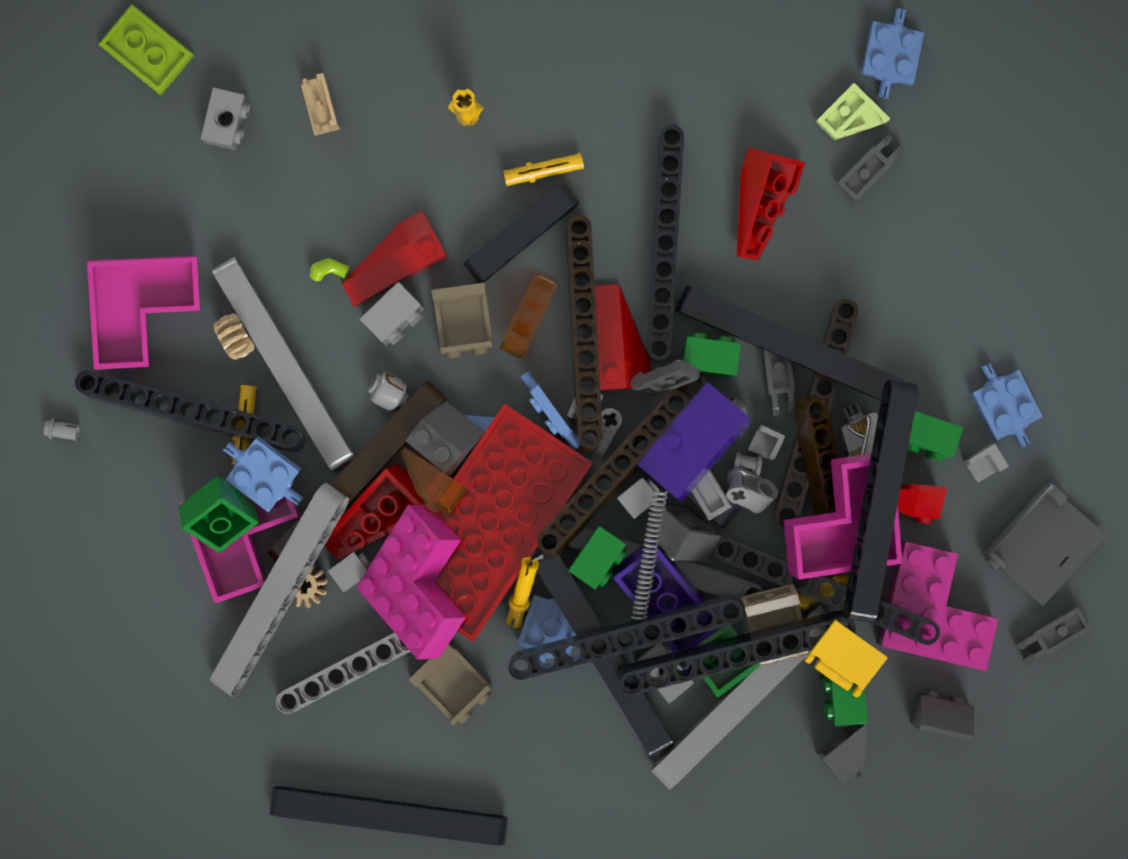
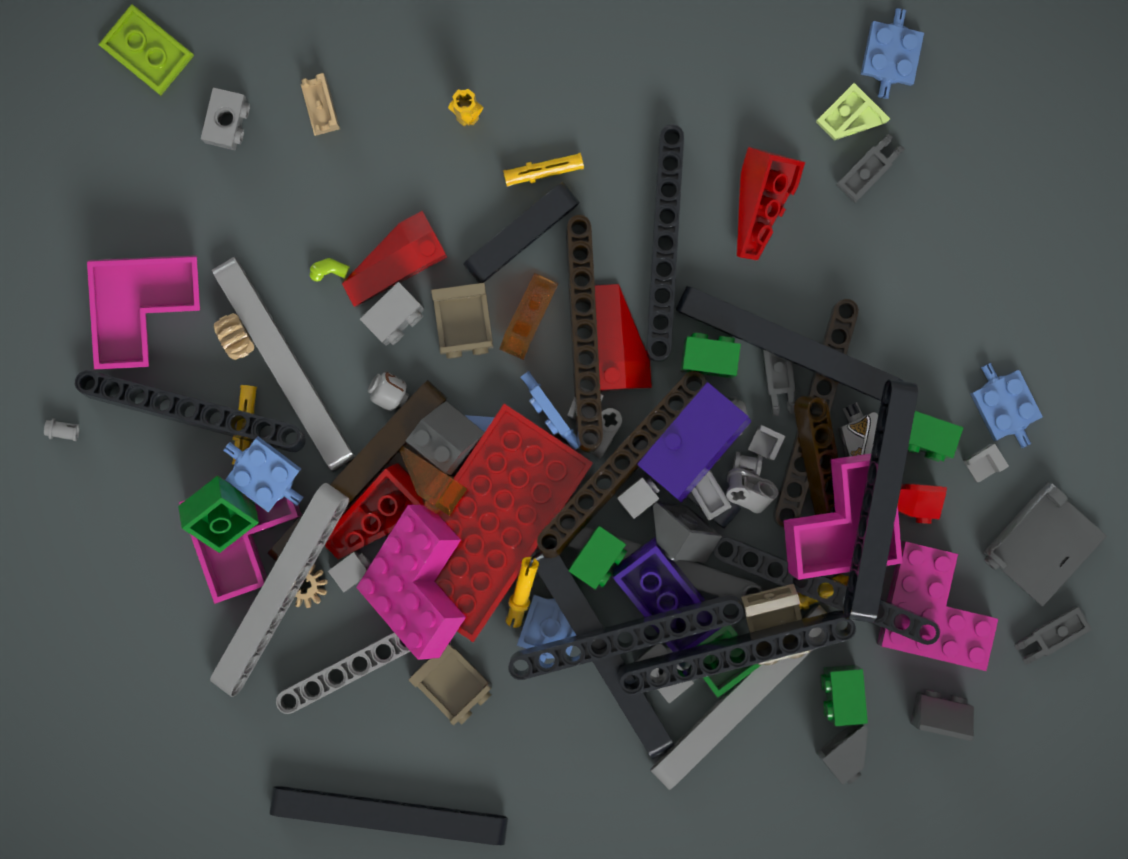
(649, 556): light grey piece -> none
(665, 378): dark grey hinge -> none
(846, 658): yellow piece -> none

